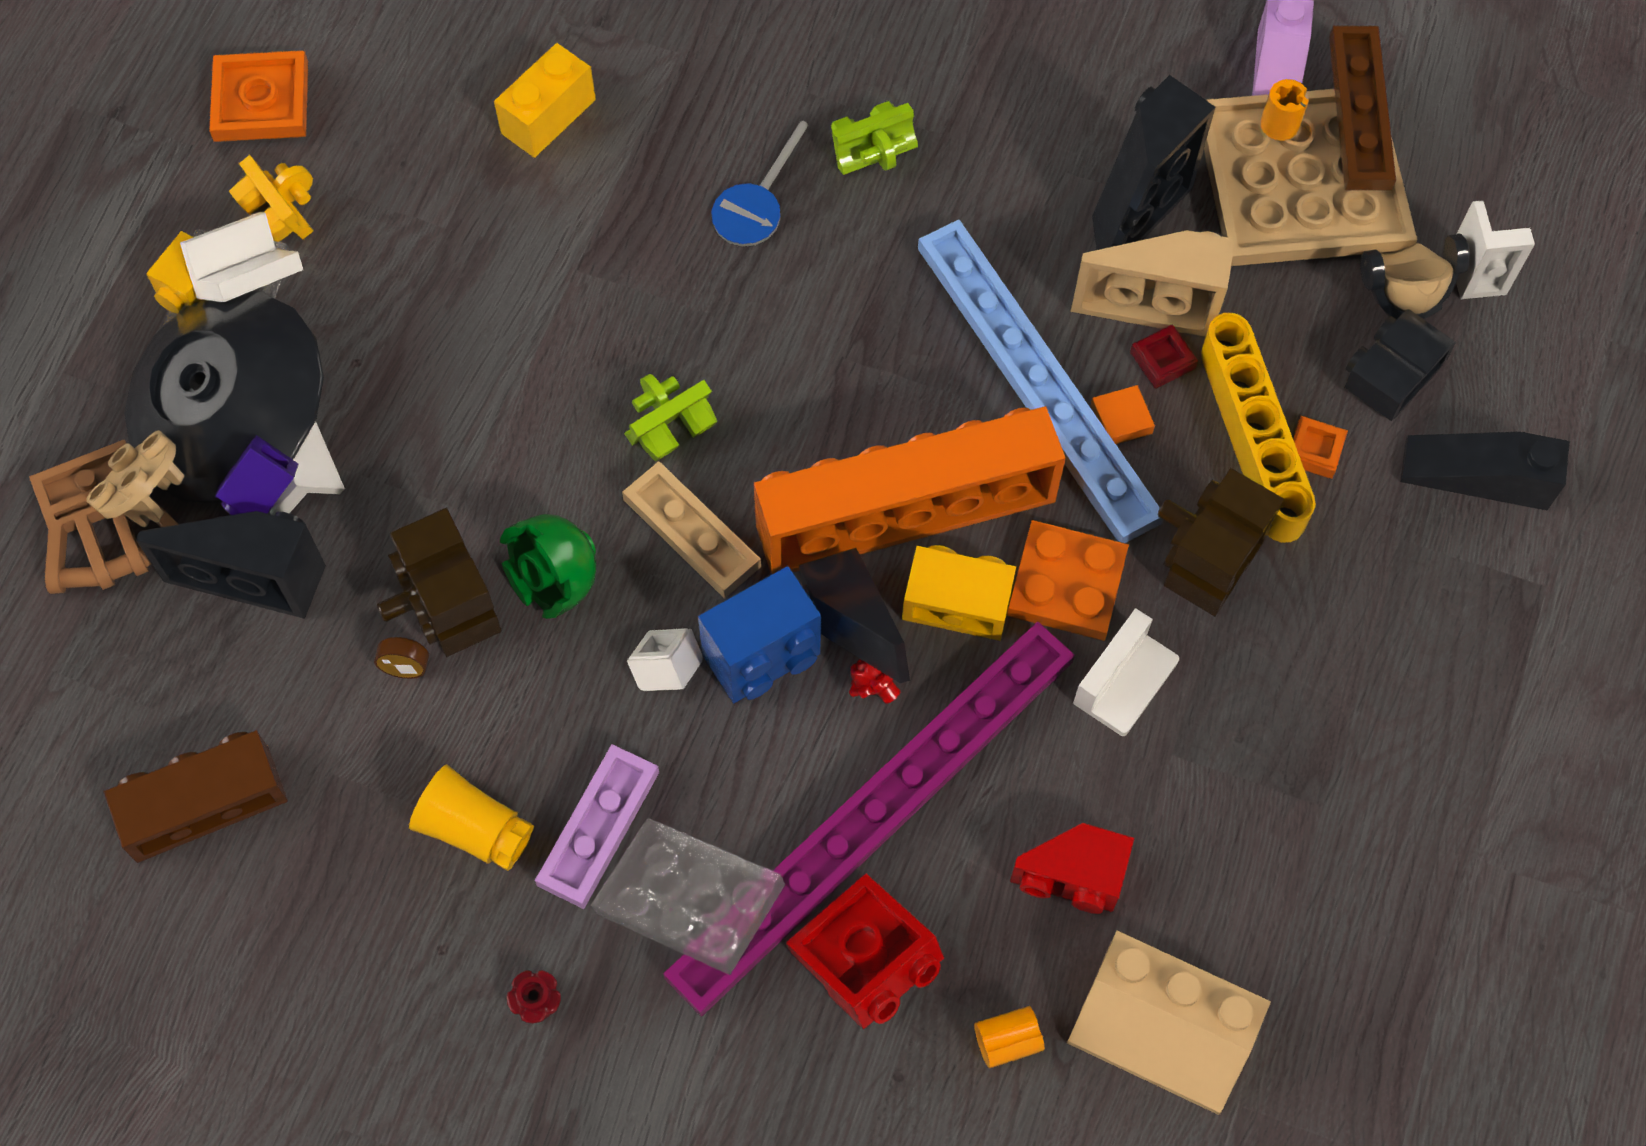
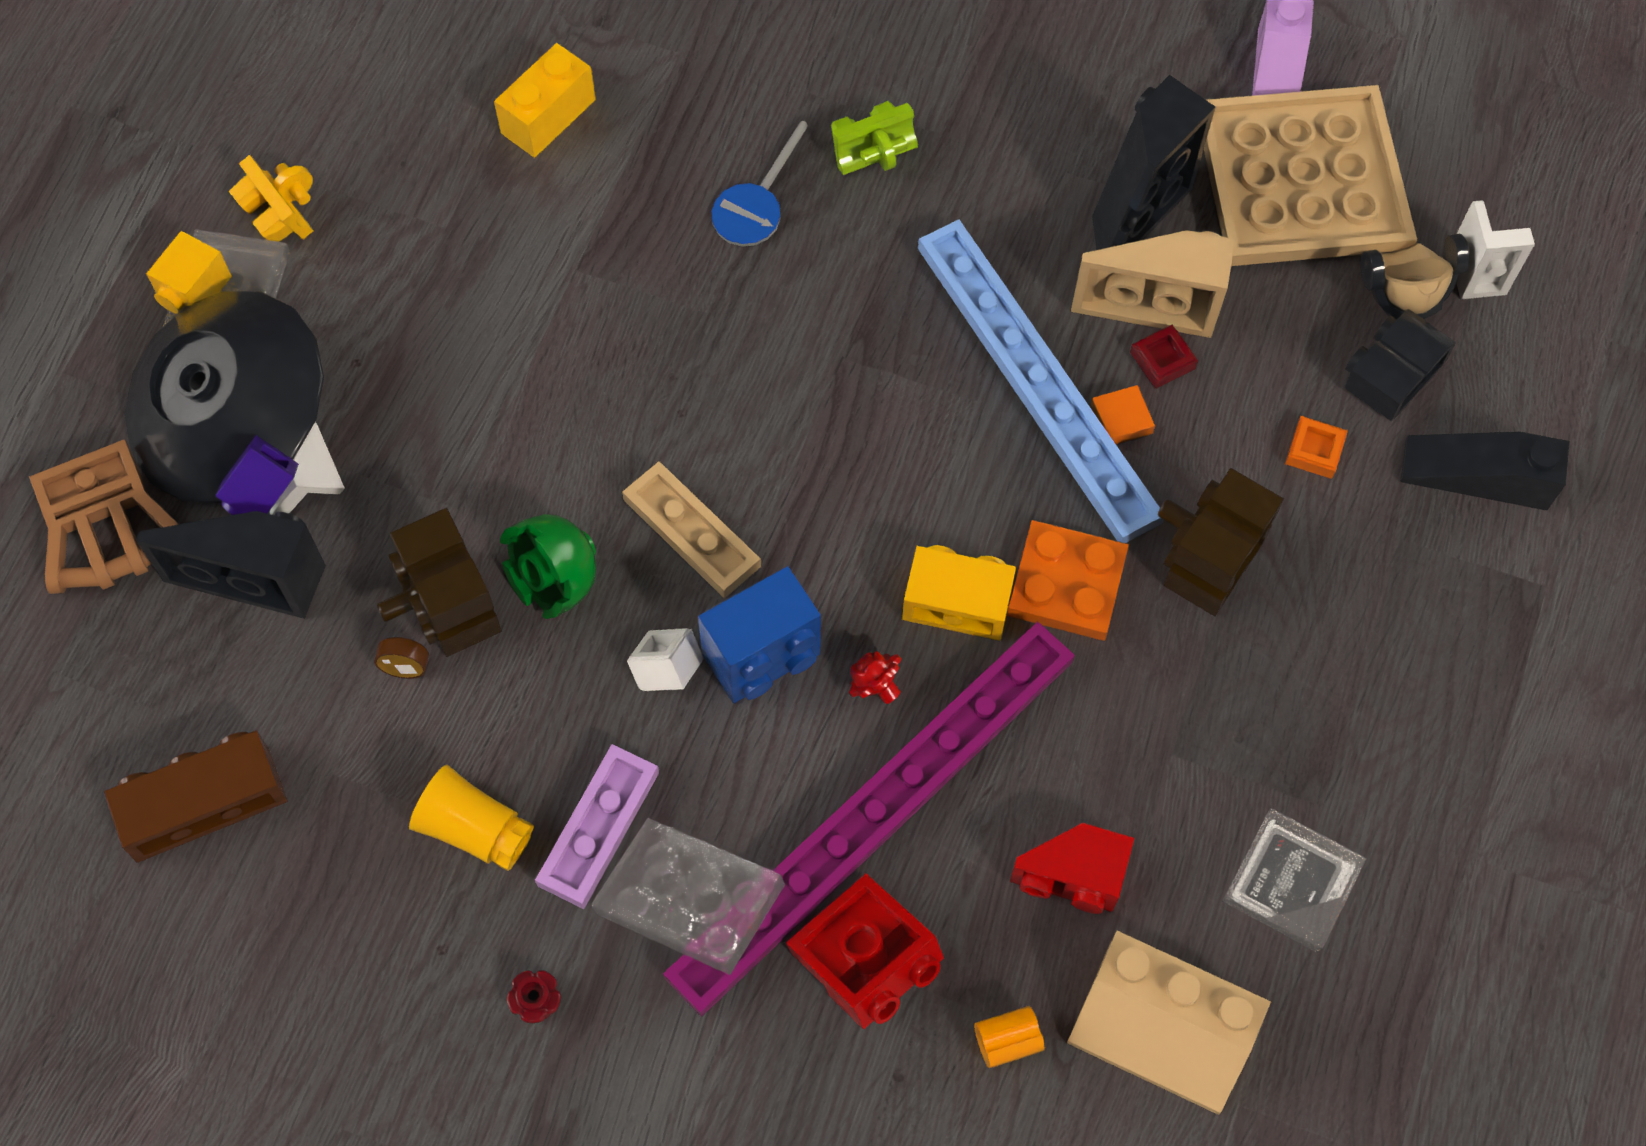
(134, 477): tan plate -> none
(237, 259): white panel -> none
(259, 96): orange plate -> none
(652, 428): lime hips -> none
(855, 612): black slope -> none
(909, 489): orange brick -> none
(1126, 676): white panel -> none
(1260, 406): yellow beam -> none
(1284, 109): light orange piece -> none
(1294, 880): none -> clear tile
(1362, 108): reddish brown plate -> none

